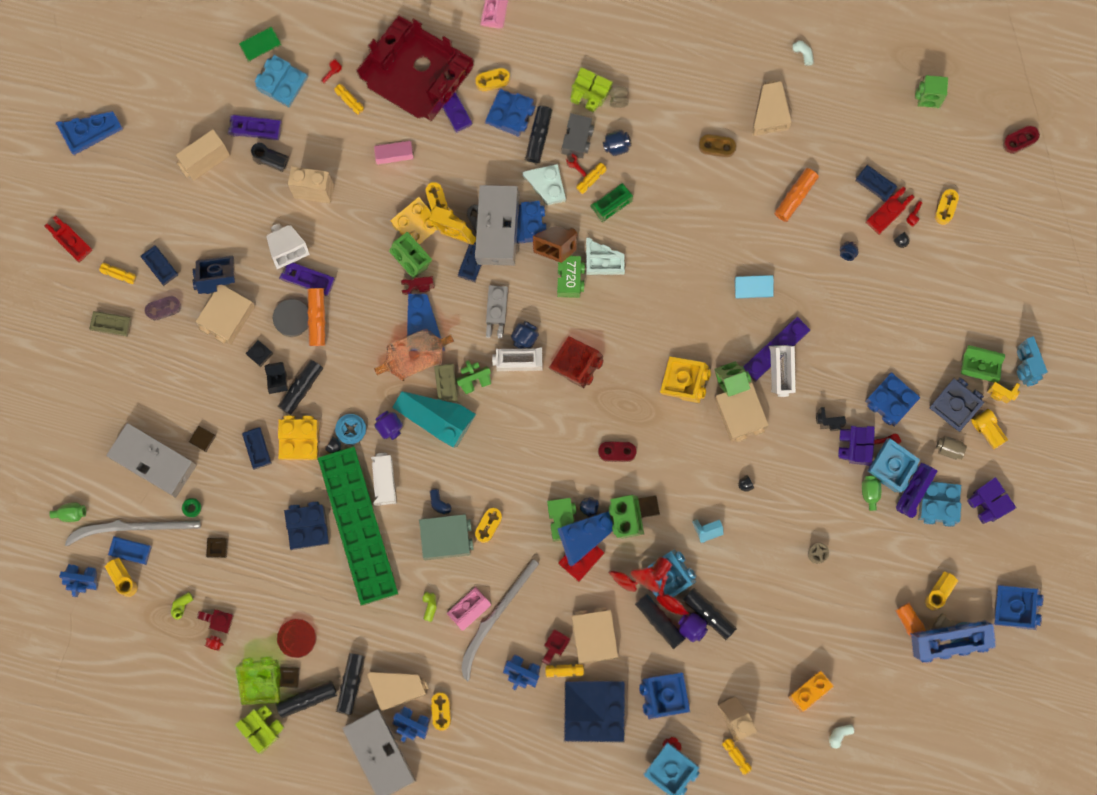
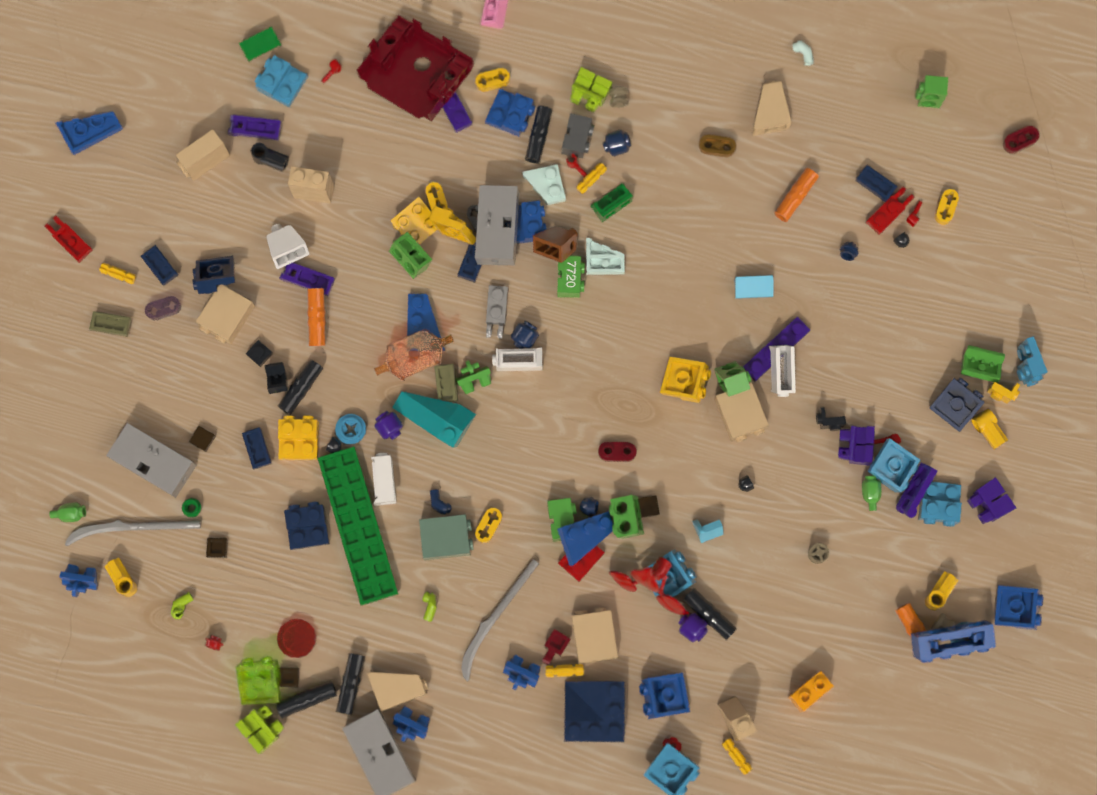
(129, 550): blue tile -> none
(218, 621): dark red plate -> none
(291, 318): dark grey tile -> none
(349, 99): yellow axle -> none
(393, 152): bright pink slope -> none
(422, 284): dark red plate -> none
(446, 711): yellow beam -> none
(469, 609): bright pink slope -> none
(577, 362): clear red plate -> none
(660, 621): black axle -> none
(838, 734): light aqua arm -> none
(892, 400): blue plate -> none
(951, 447): dark tan brick -> none

